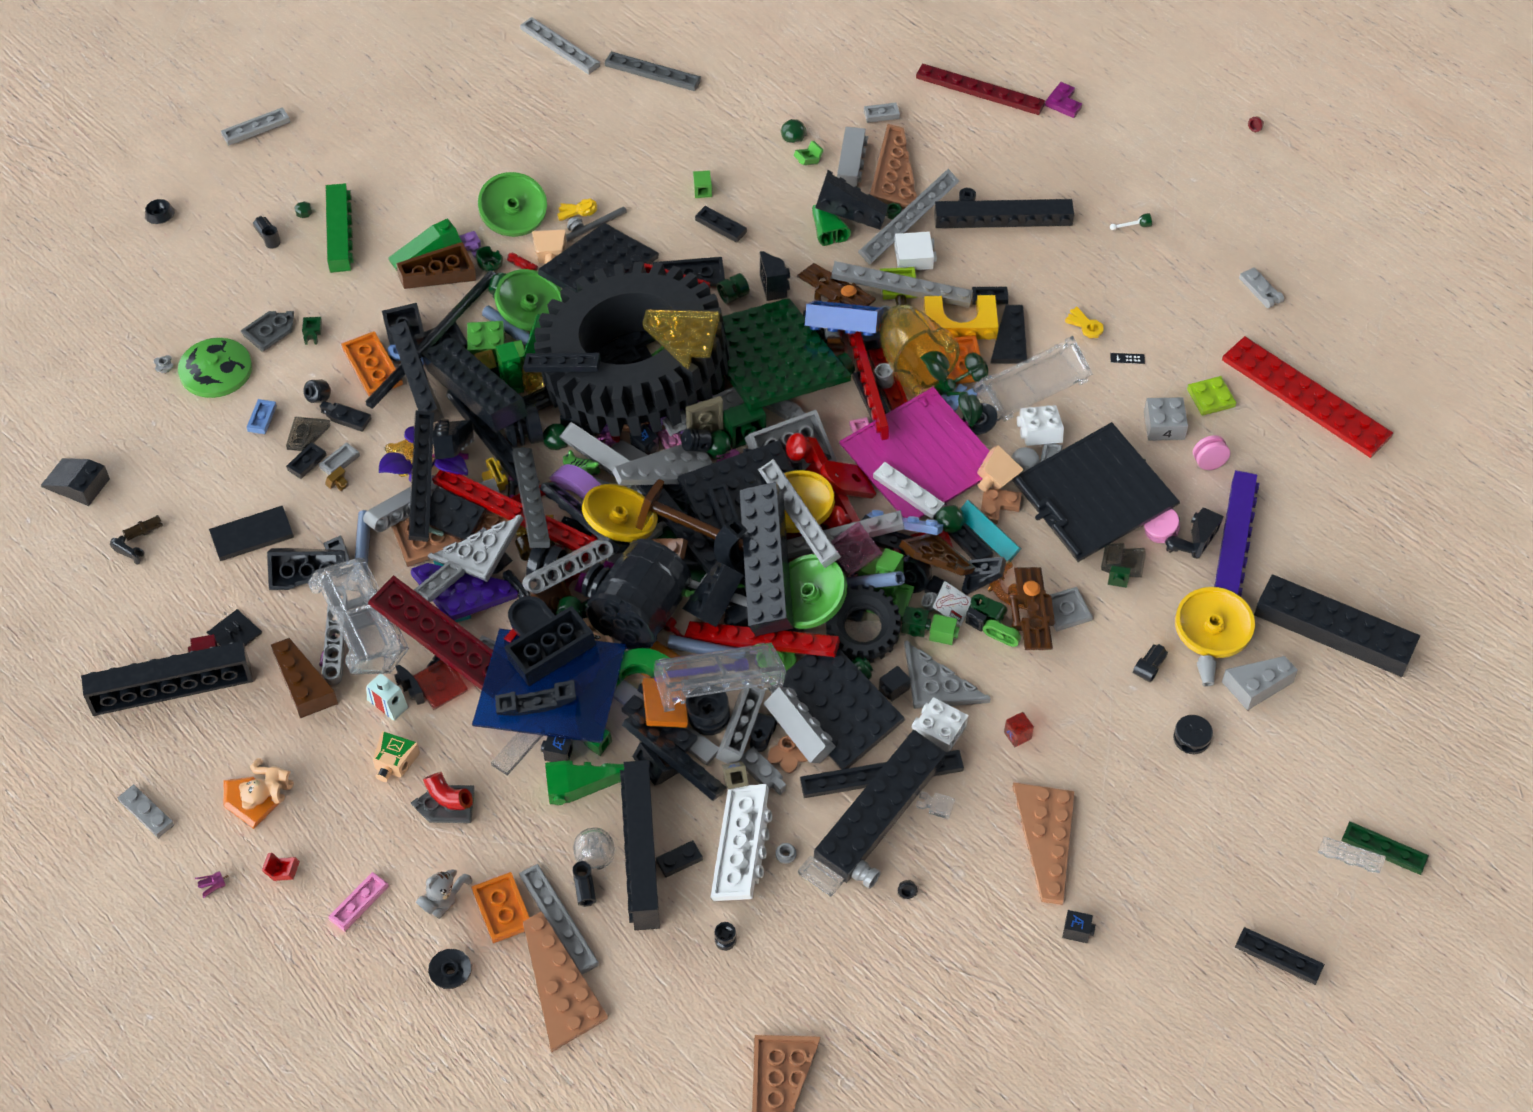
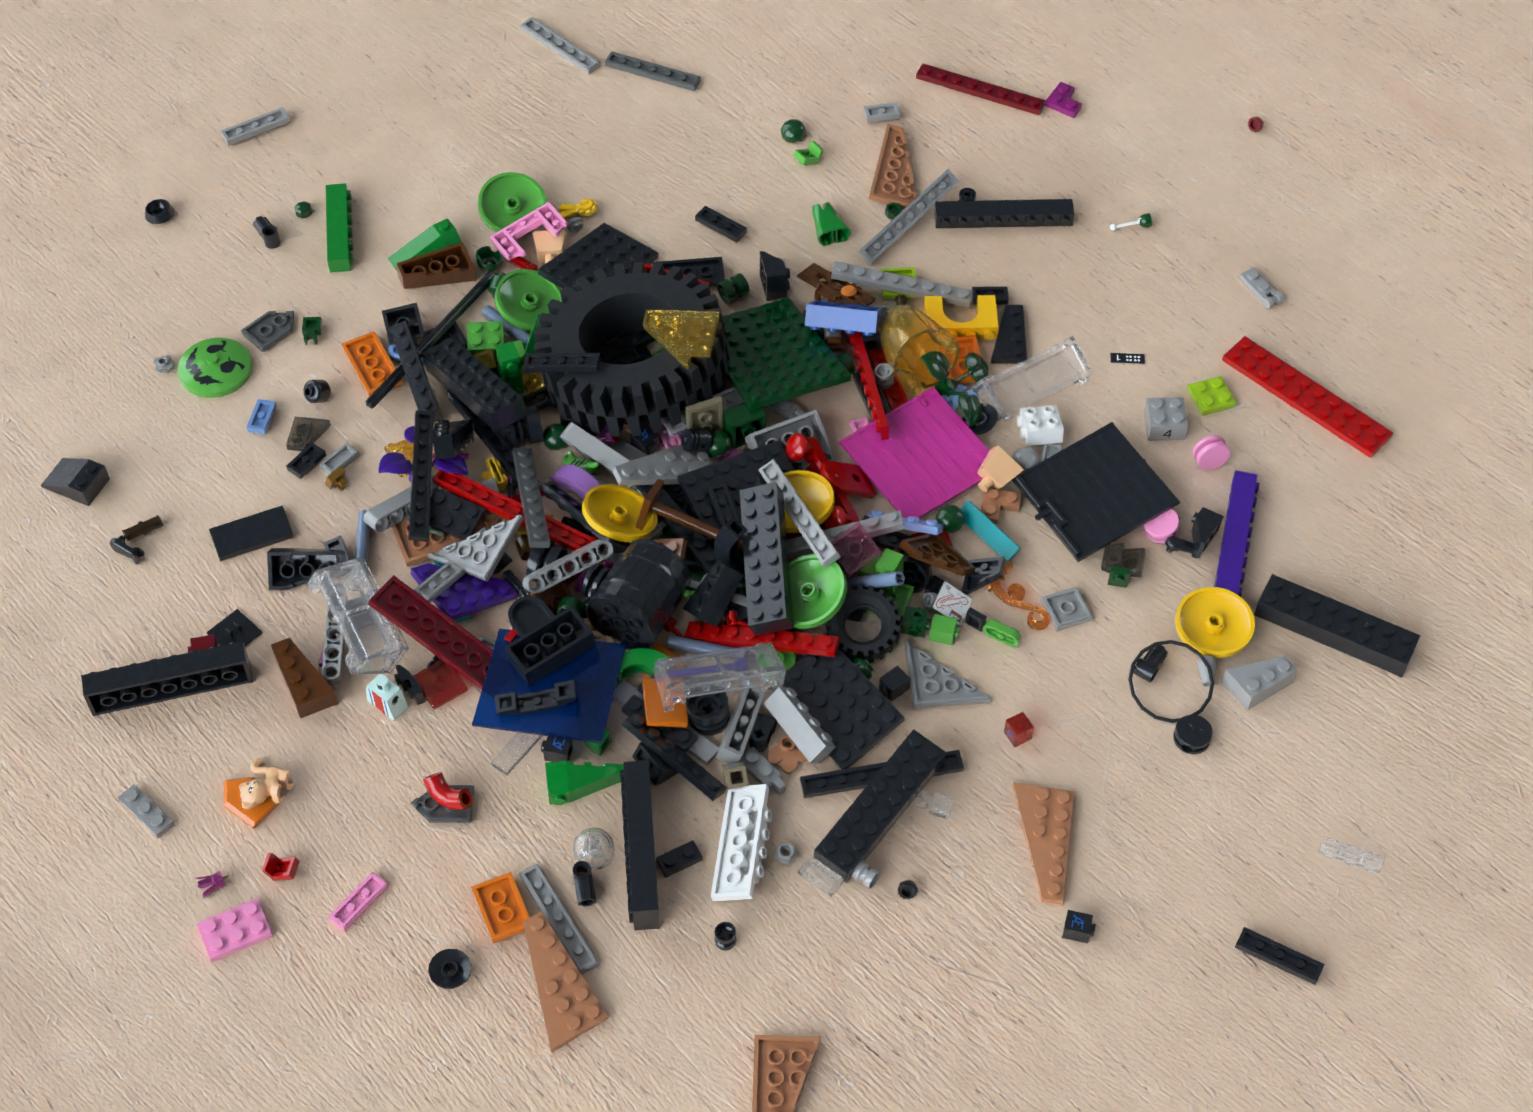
(234, 930): none -> bright pink plate
(345, 415): black hinge -> none
(394, 755): light nougat torso -> none
(441, 892): light grey animal -> none
(471, 242): medium lavender plate -> none
(545, 215): none -> bright pink wedge
(596, 223): flat silver bar -> none
(702, 184): bright green brick -> none
(732, 619): none -> red hand
(850, 202): black wedge -> none
(852, 155): light grey brick -> none
(908, 490): white plate -> none
(915, 250): white brick -> none
(941, 724): white brick -> none
(971, 543): black tile -> none
(988, 607): dark green piece -> none
(1039, 608): reddish brown piece -> none
(1090, 328): yellow piece -> none
(1175, 643): none -> black piece
(1393, 851): dark green tile -> none

